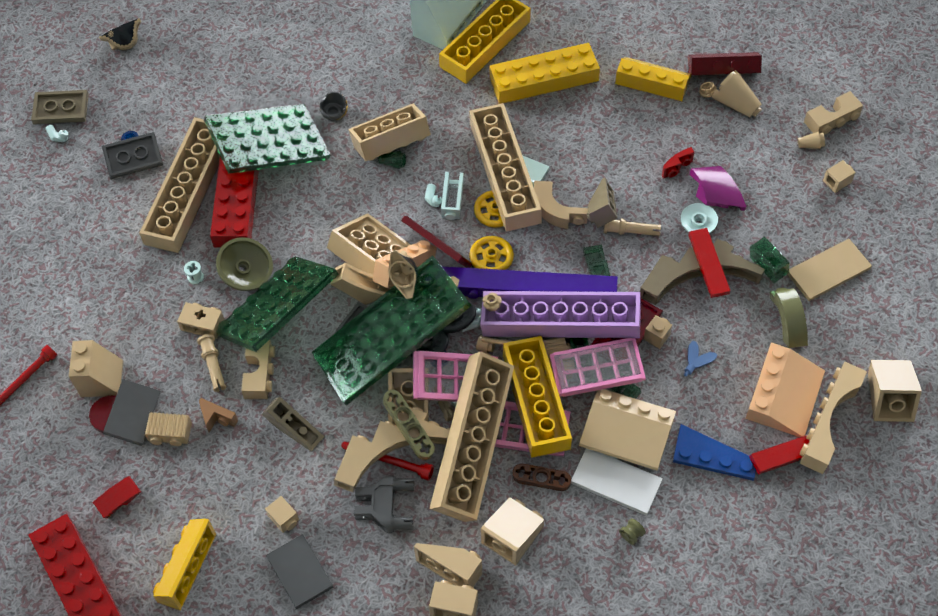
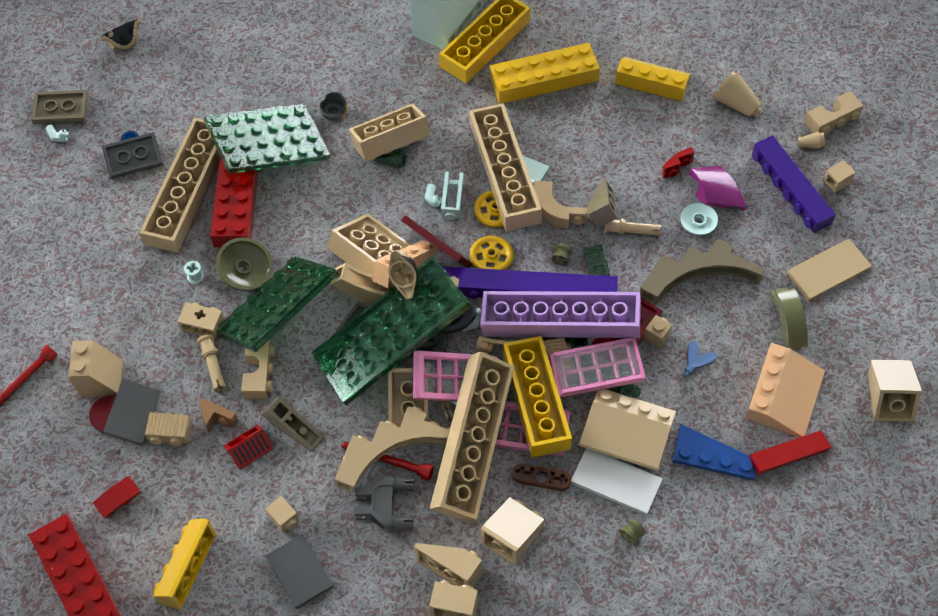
(248, 446): none -> red panel
(405, 426): olive beam -> none
(492, 306): tan plate -> none
(561, 254): none -> olive wheel
(707, 89): tan plate -> none
(709, 262): red tile -> none
(724, 63): dark red brick -> none
(770, 259): clear green brick -> none
(793, 184): none -> dark purple brick
(820, 446): tan arch -> none

